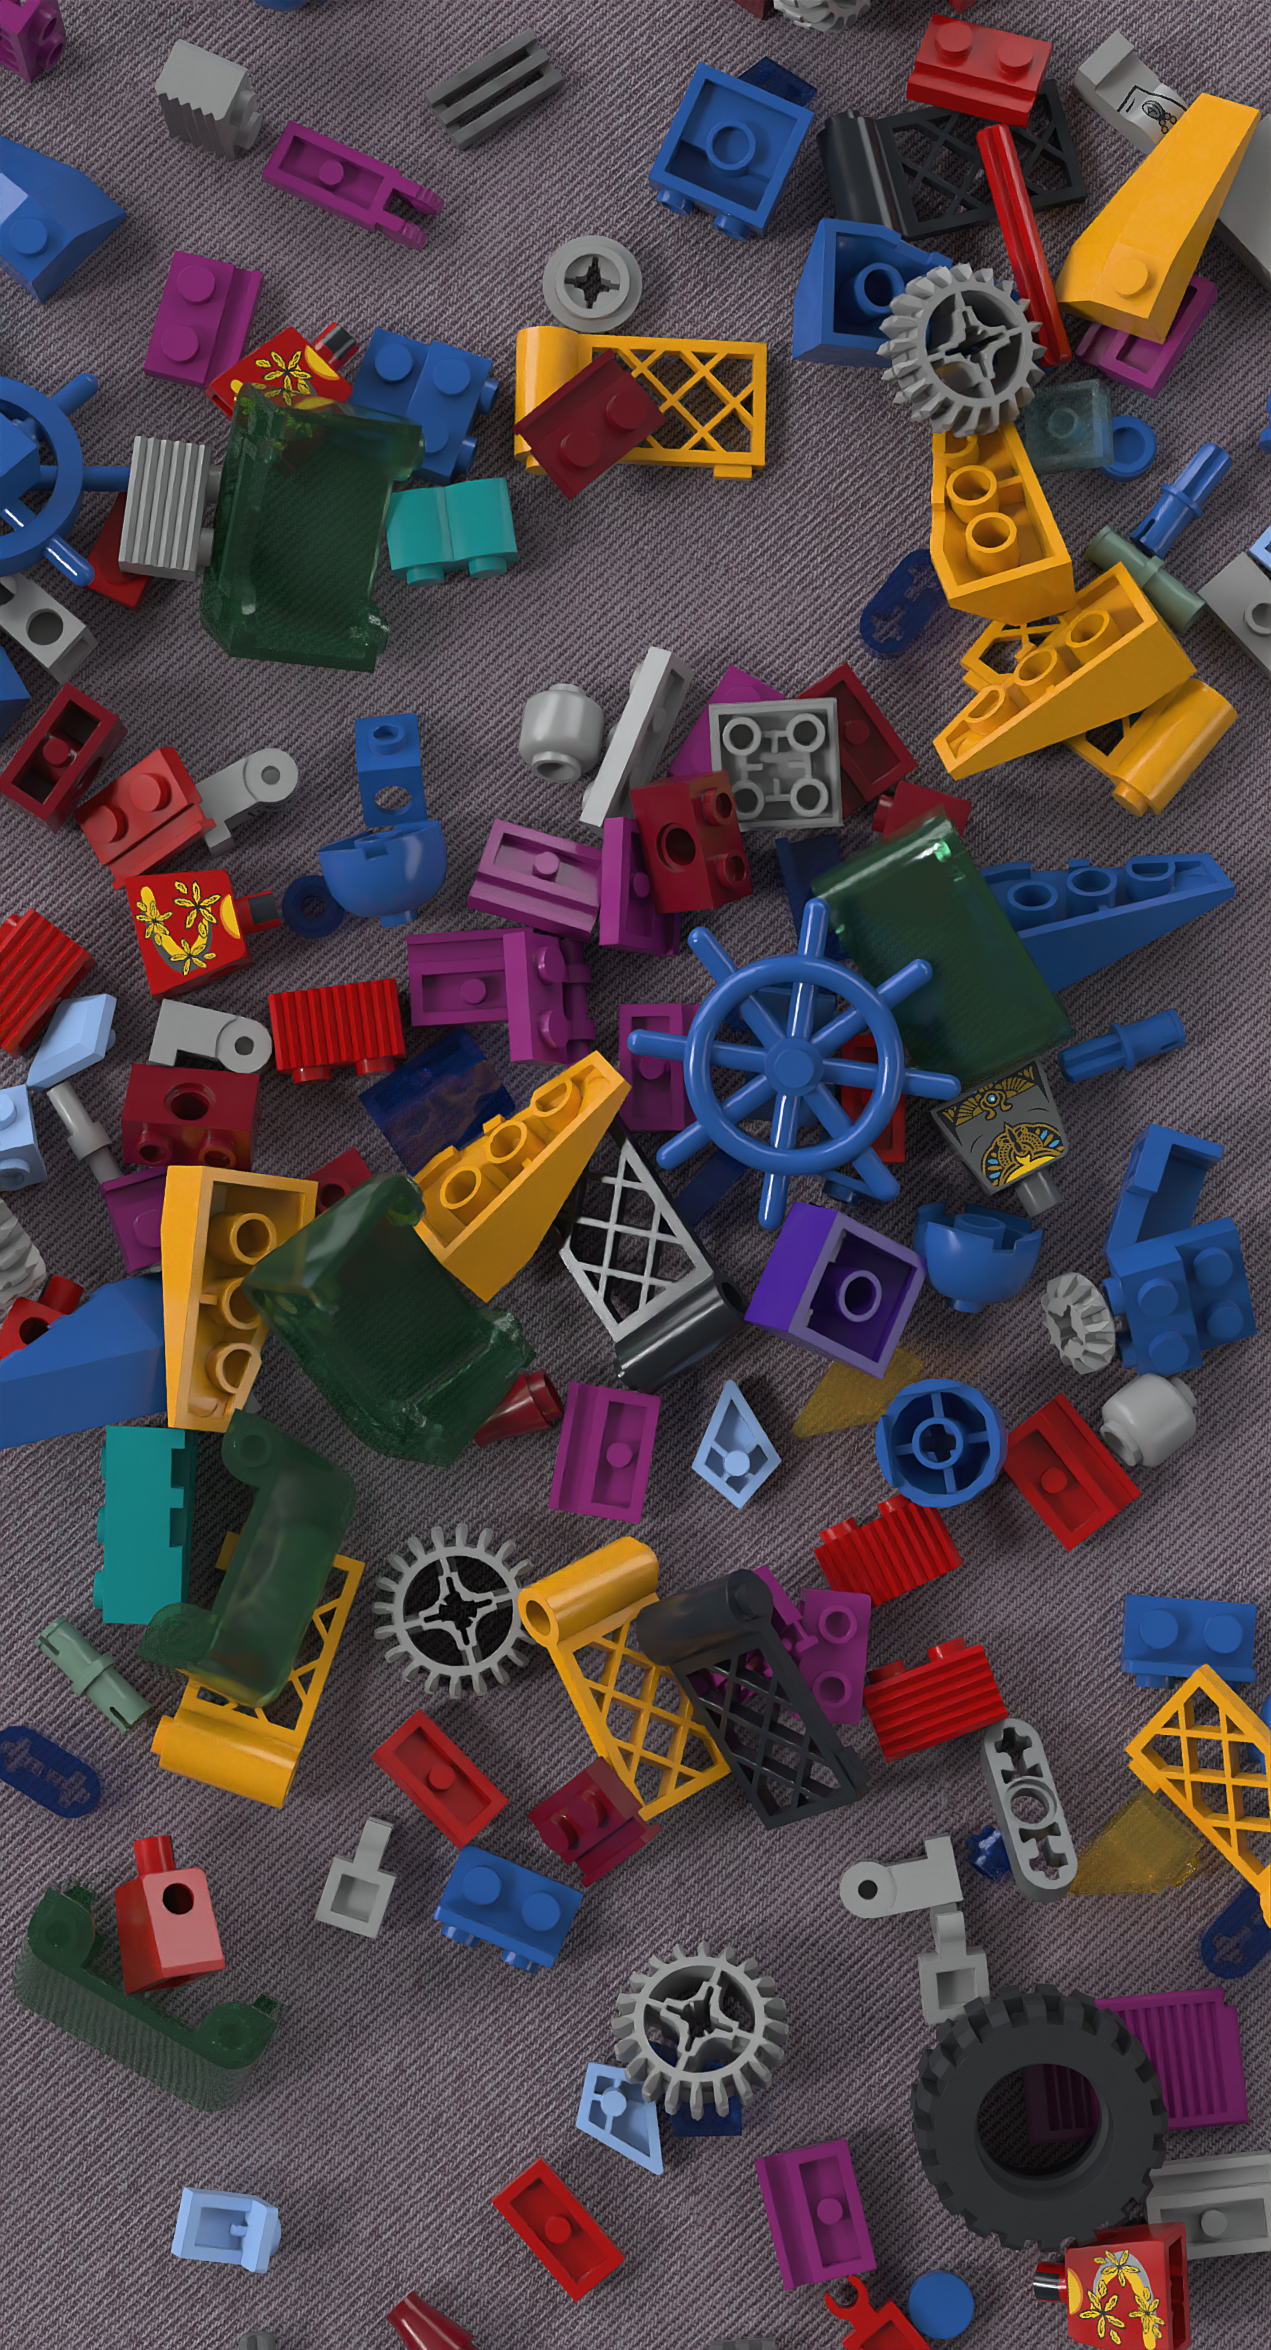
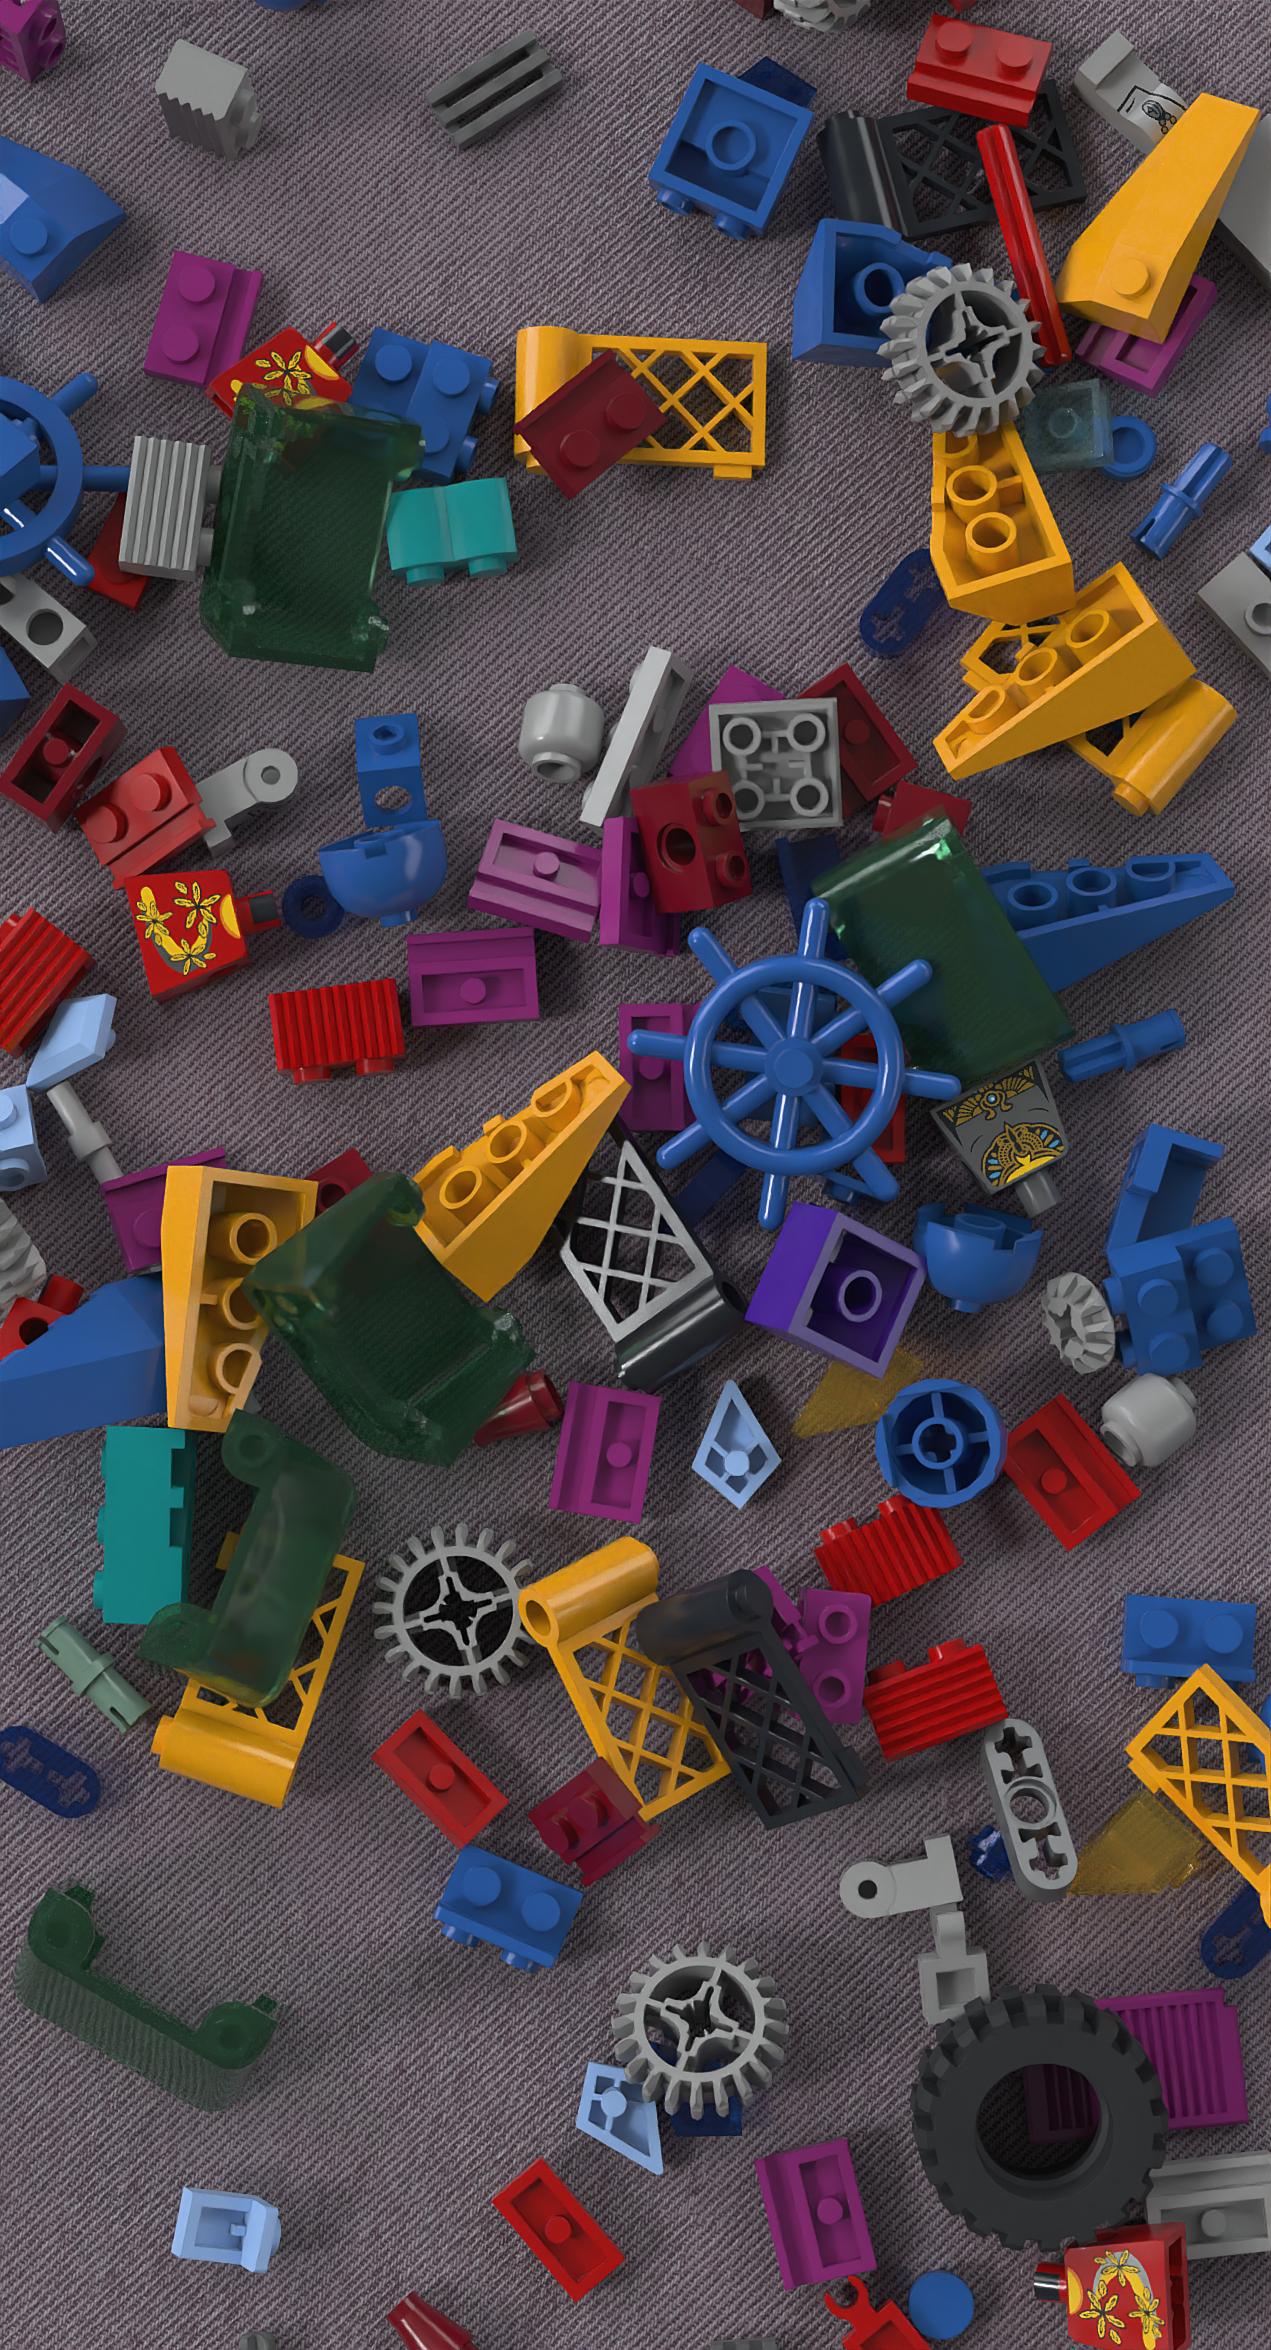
(165, 1922): red torso -> none
(191, 1117): dark red brick -> none
(210, 1037): light grey leg -> none
(347, 184): magenta hinge -> none
(358, 1888): light grey plate -> none
(437, 1100): clear blue panel -> none
(547, 1000): magenta plate -> none
(572, 264): light grey gear -> none
(1166, 593): sand green pin -> none

